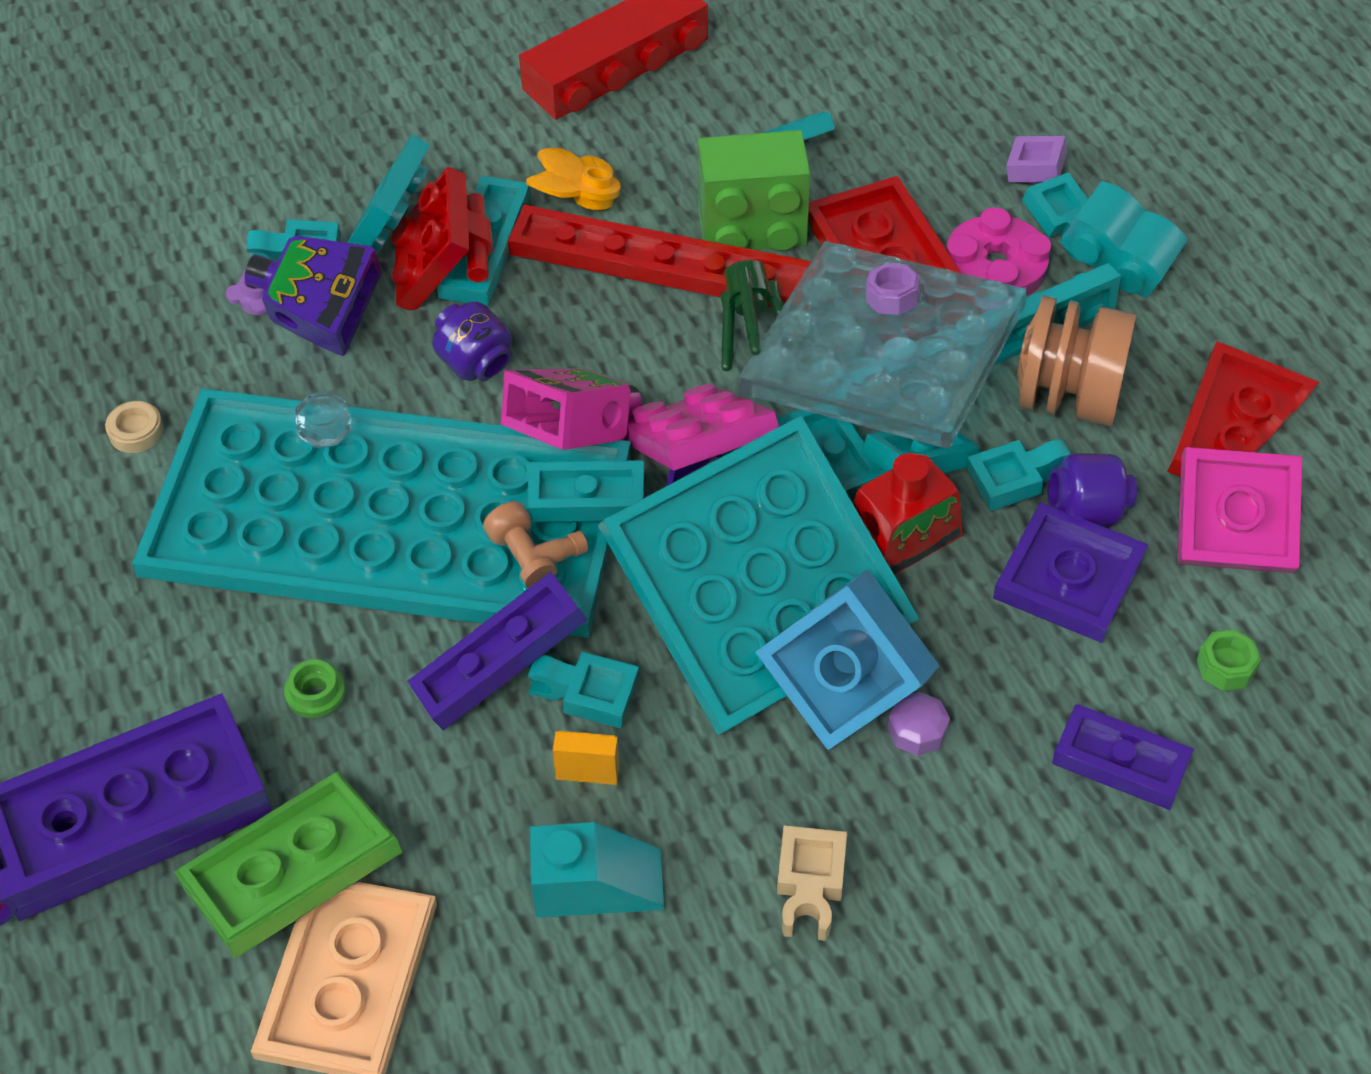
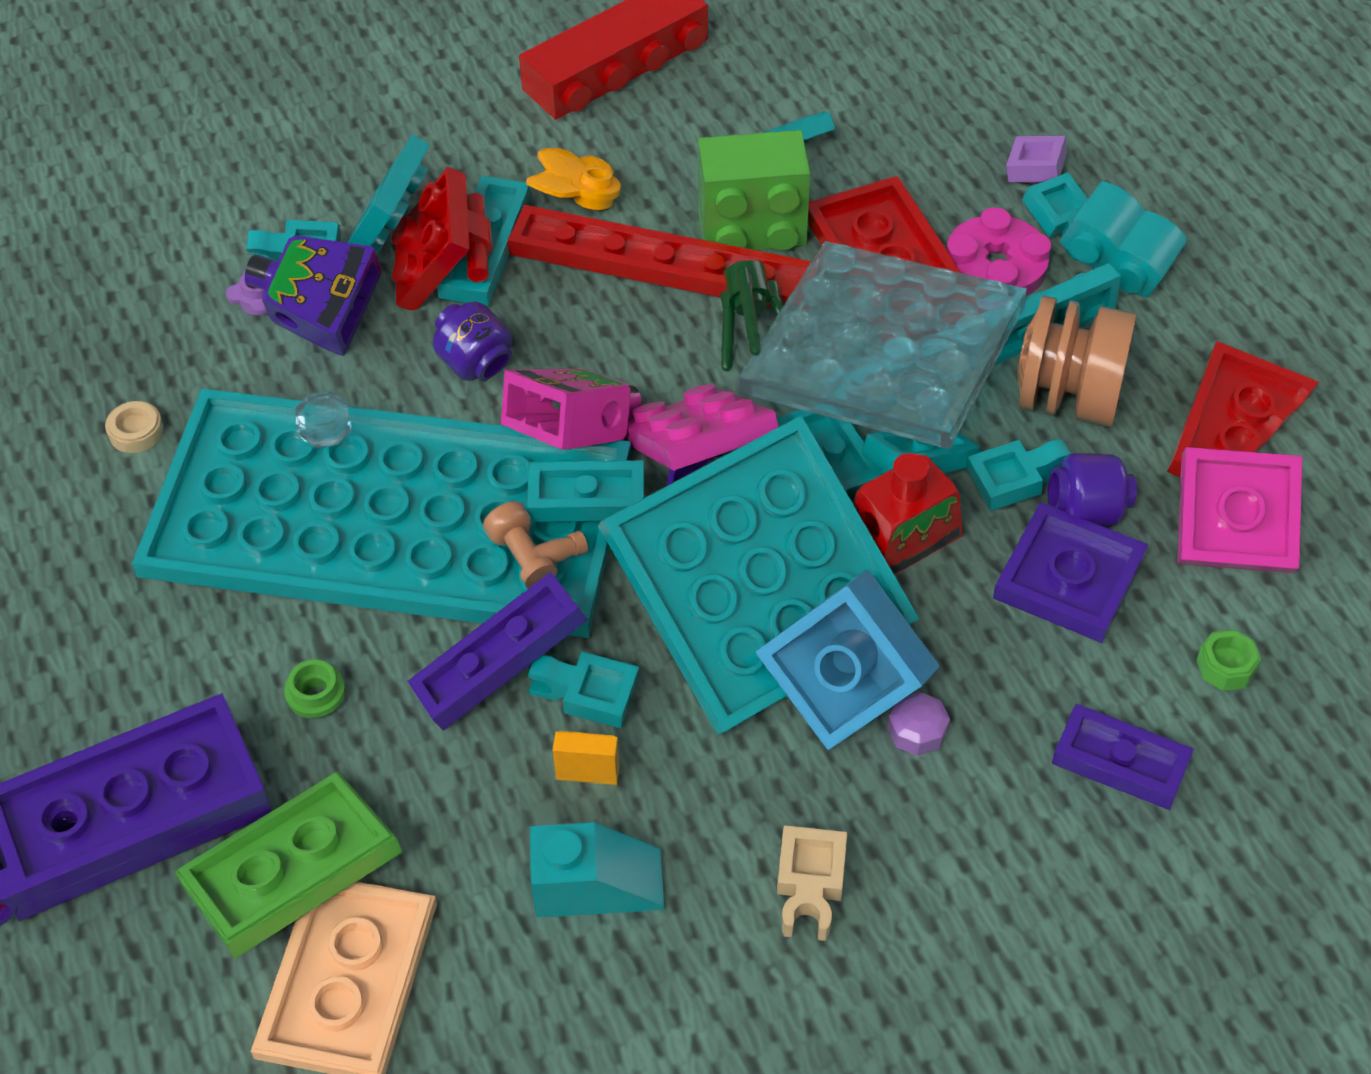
(893, 289): medium lavender tile -> none

